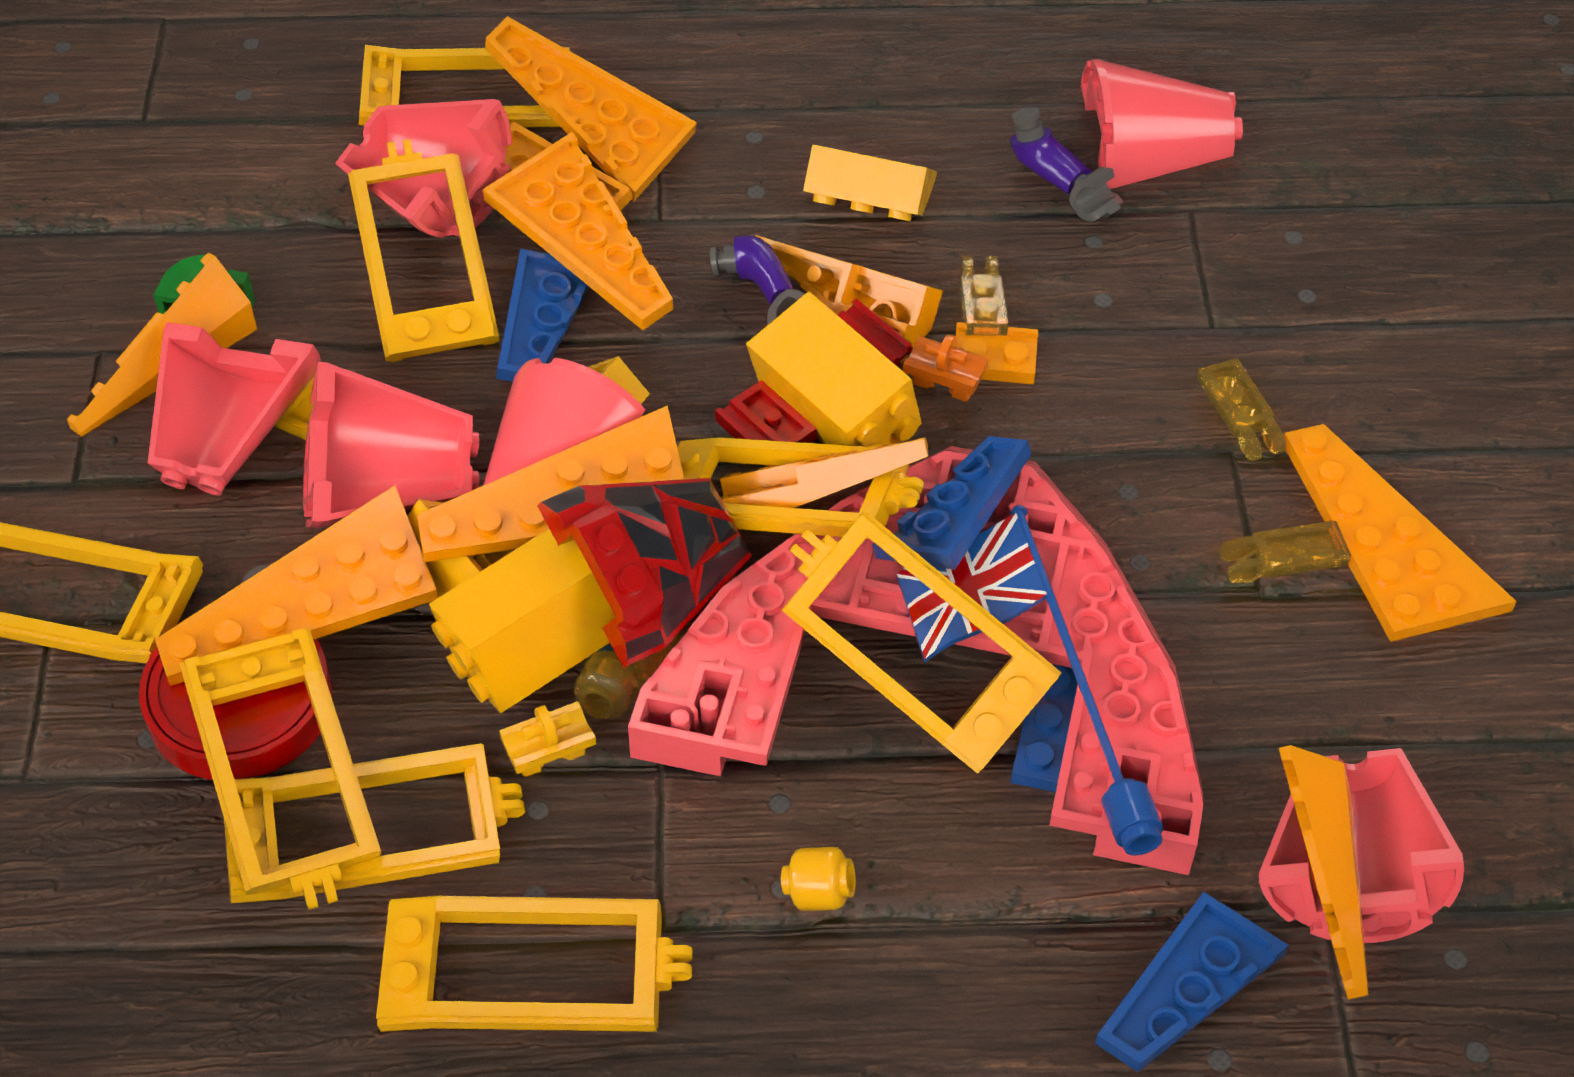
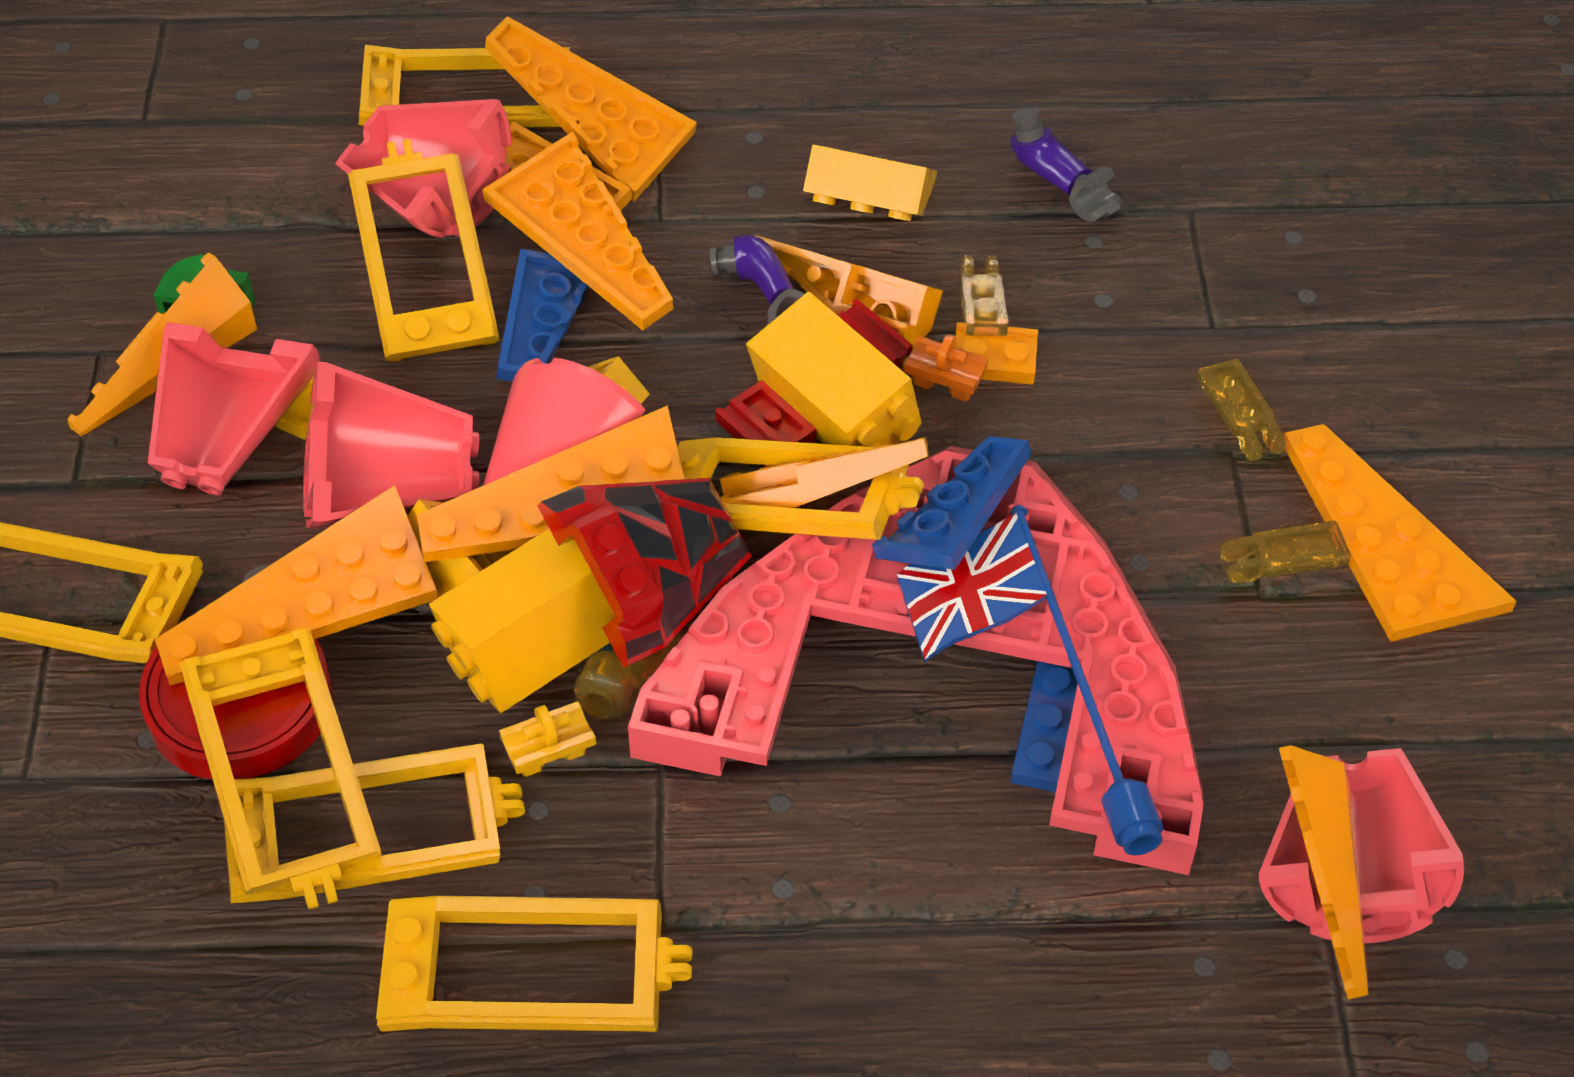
(818, 878): yellow head -> none
(1001, 703): yellow animal -> none
(1156, 122): coral cone -> none
(1190, 977): blue wing -> none

